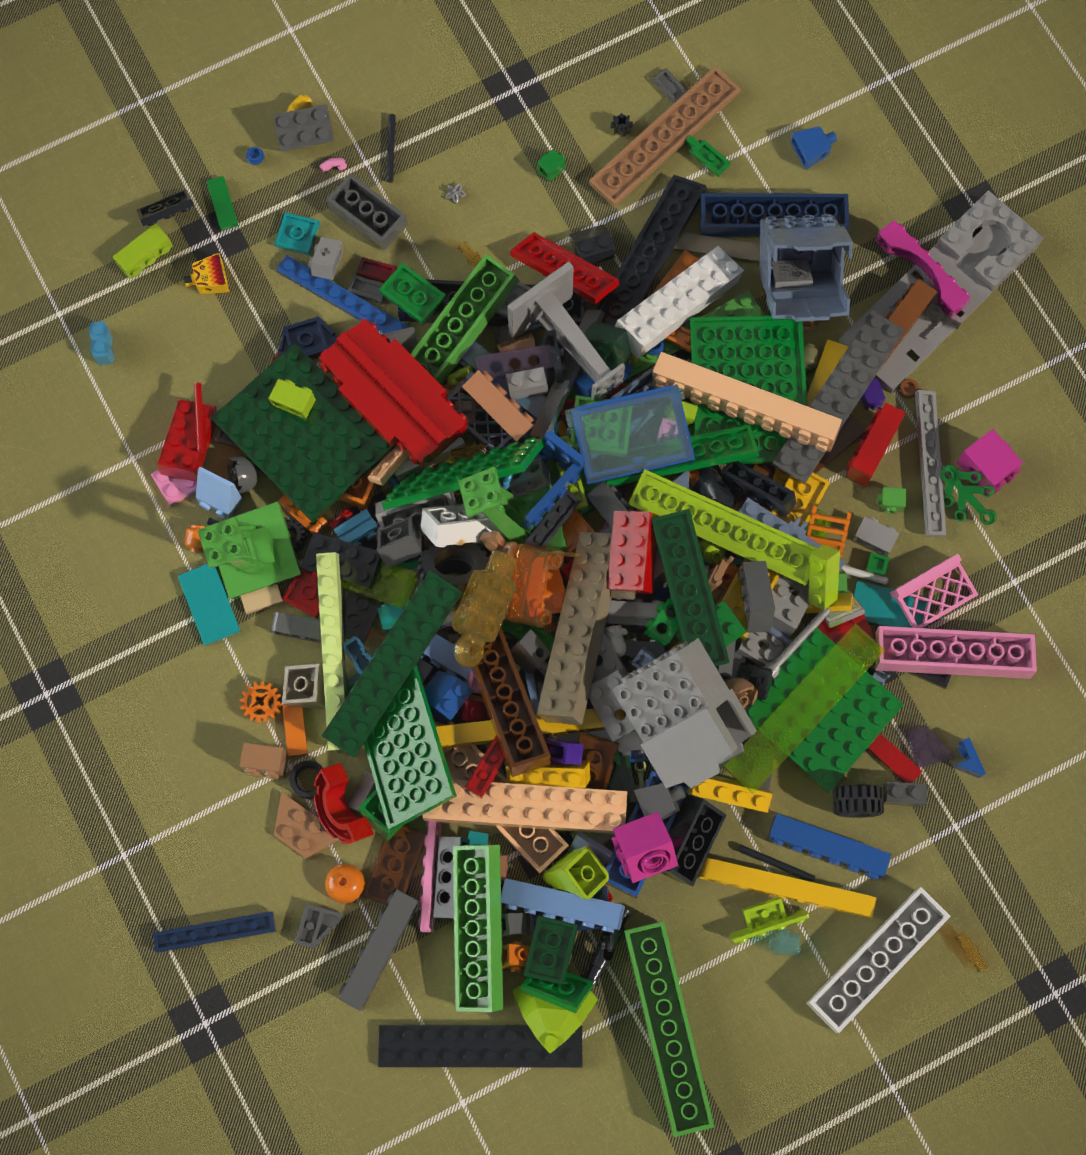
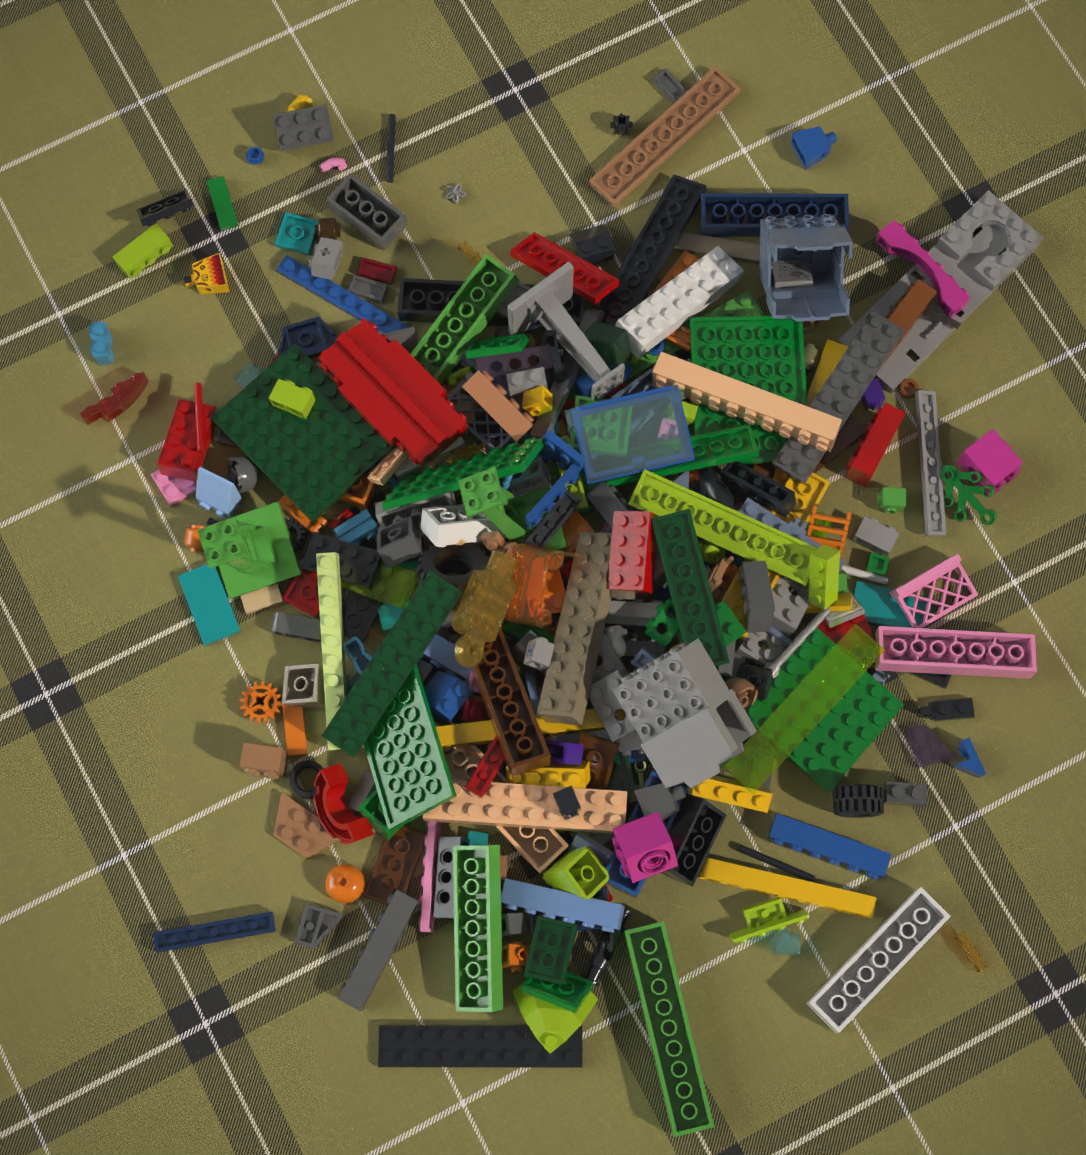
(123, 397): none -> clear red slope
(247, 375): none -> clear light blue brick
(327, 228): none -> dark brown head
(412, 293): green plate -> none
(497, 345): none -> green tile
(537, 401): none -> yellow brick
(539, 653): none -> light grey brick
(551, 164): green brick -> none
(567, 802): none -> black brick
(707, 156): green hinge -> none
(894, 759): red tile -> none
(948, 709): none -> black hinge

